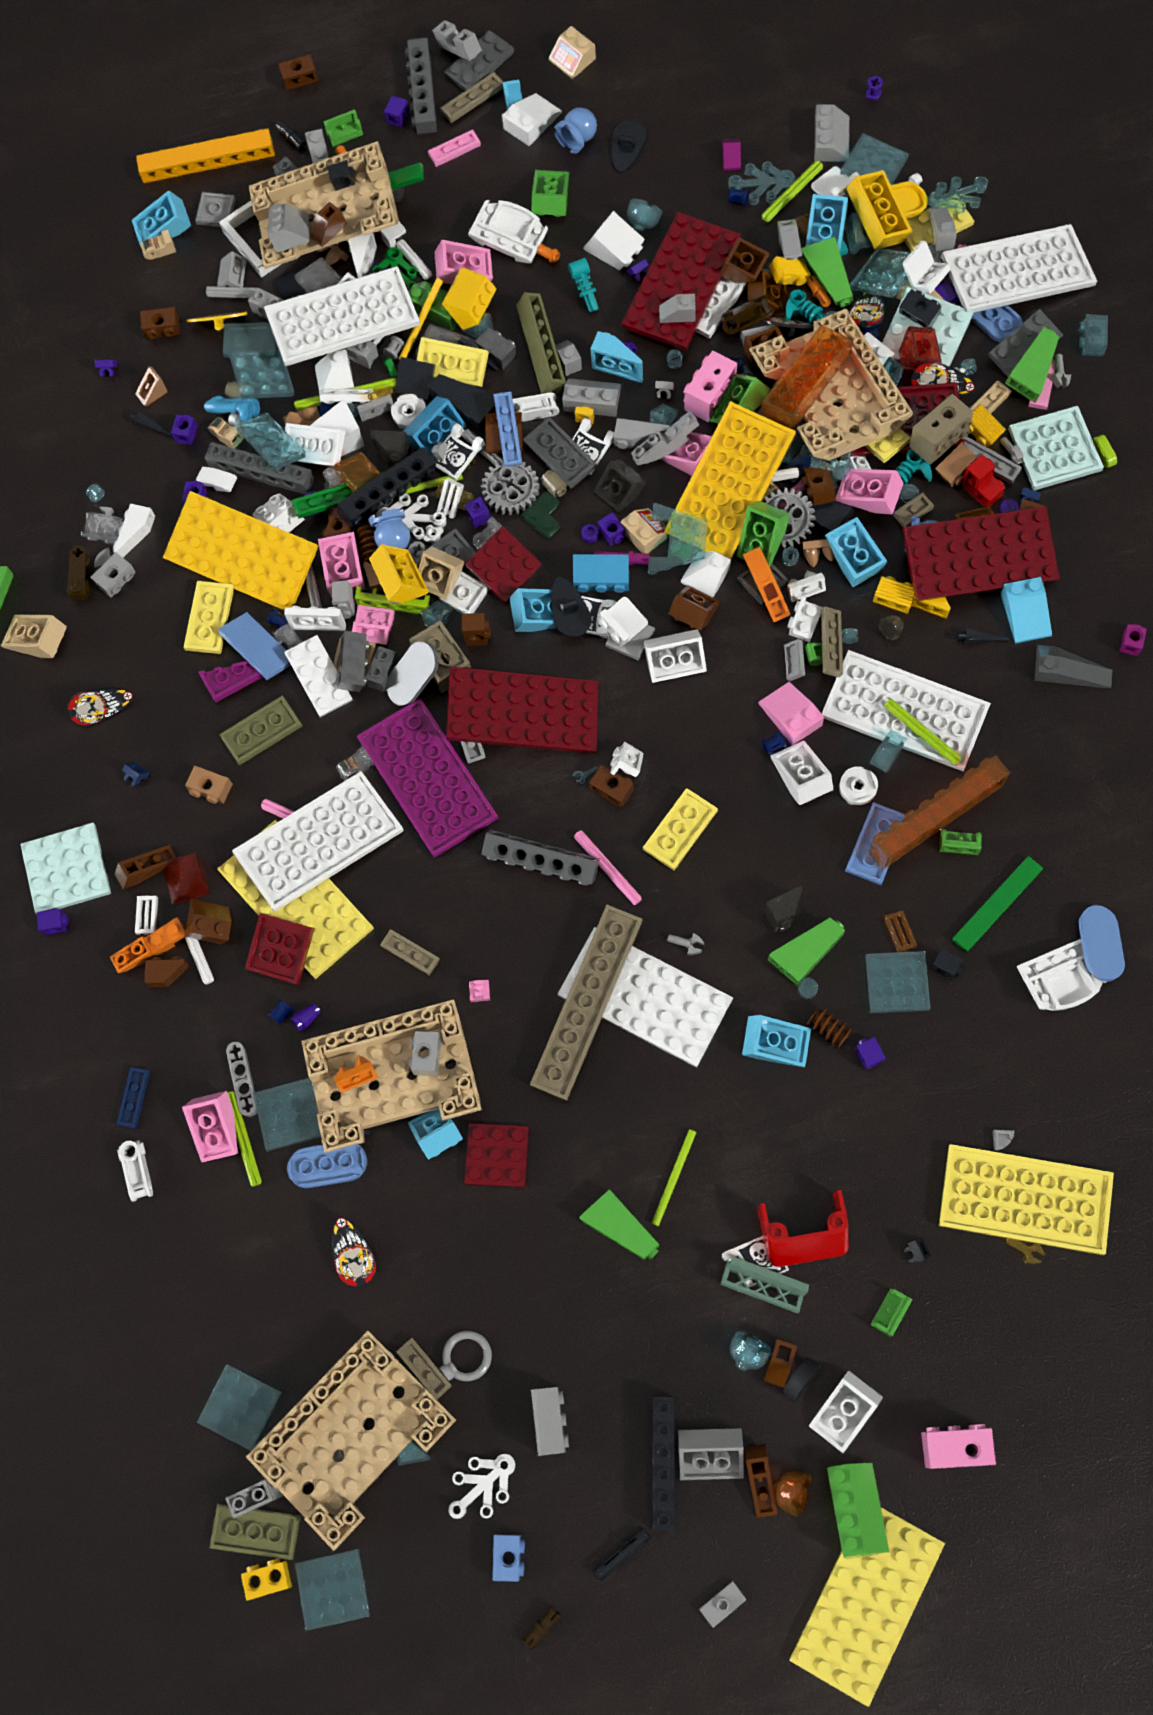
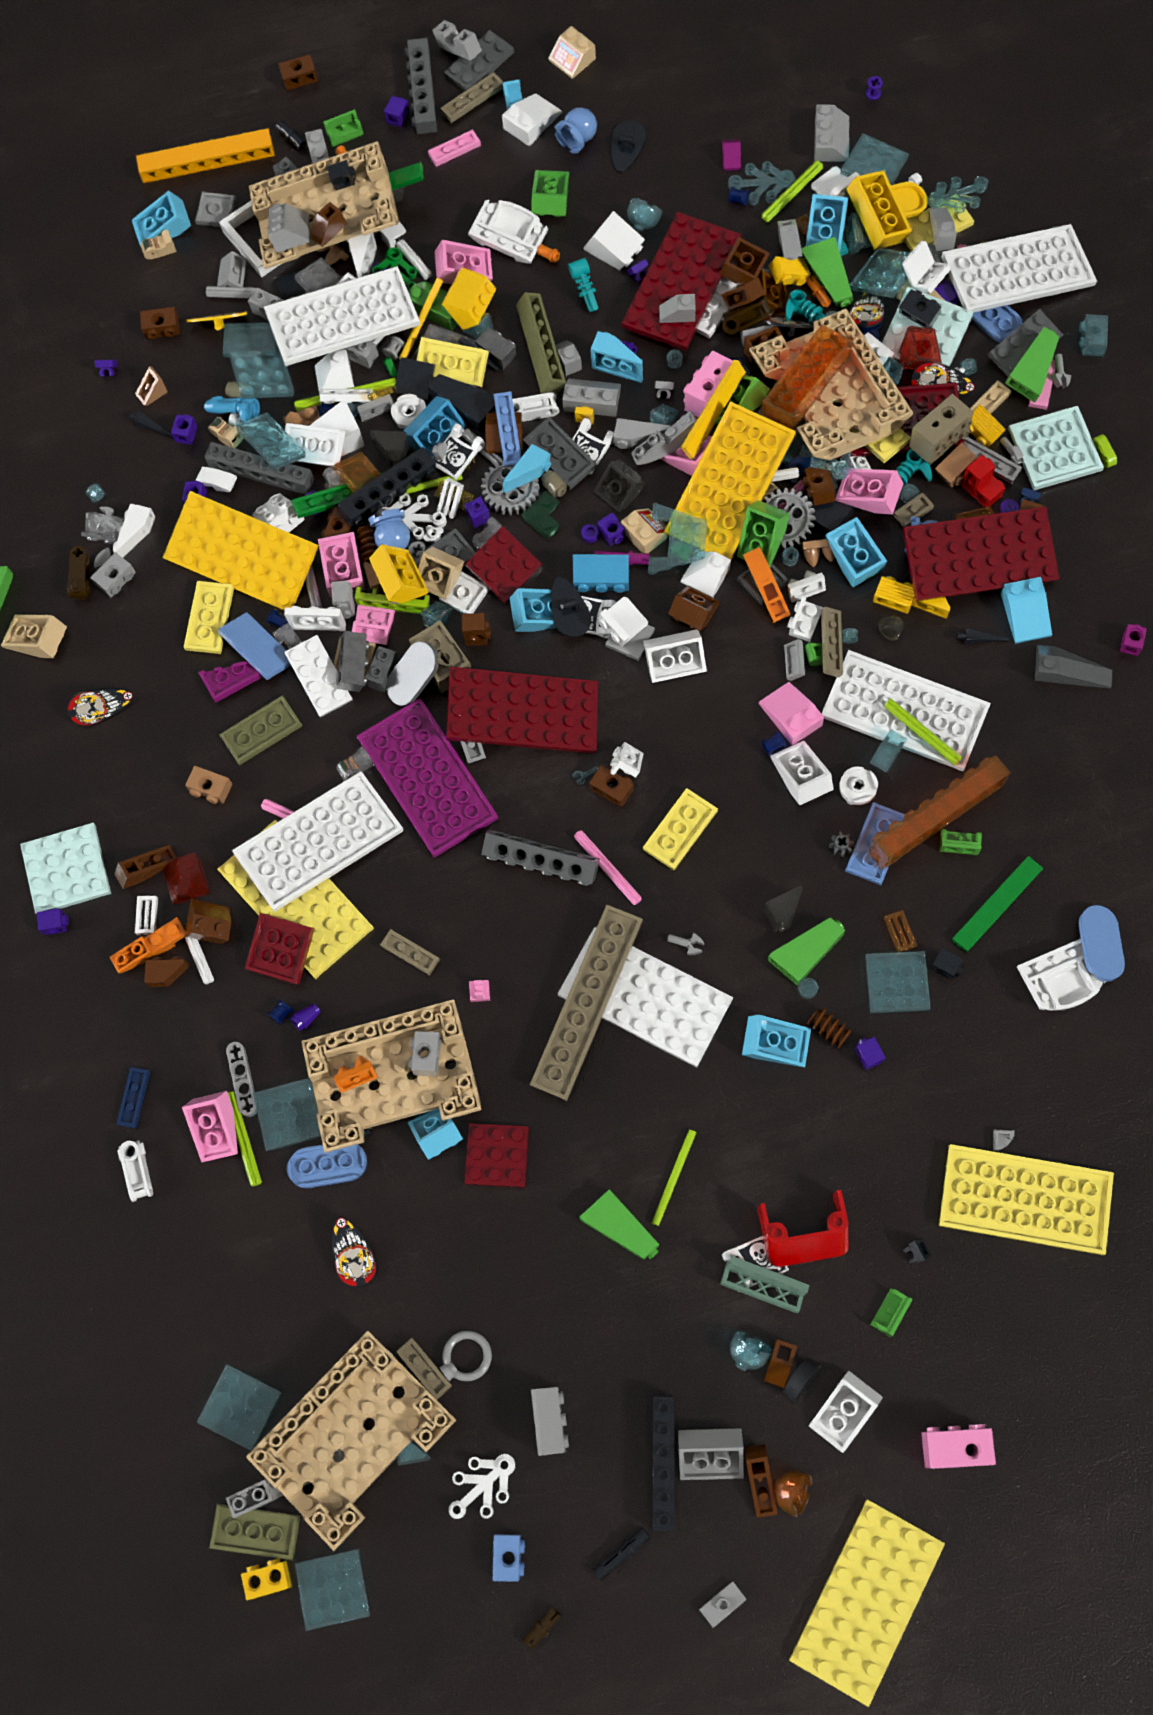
(136, 772): dark blue tile -> none
(528, 468): none -> medium azure slope
(713, 409): none -> yellow tile
(743, 294): none -> reddish brown brick
(838, 840): none -> dark grey gear
(858, 1510): bright green slope -> none
(1027, 1250): clear yellow bar -> none

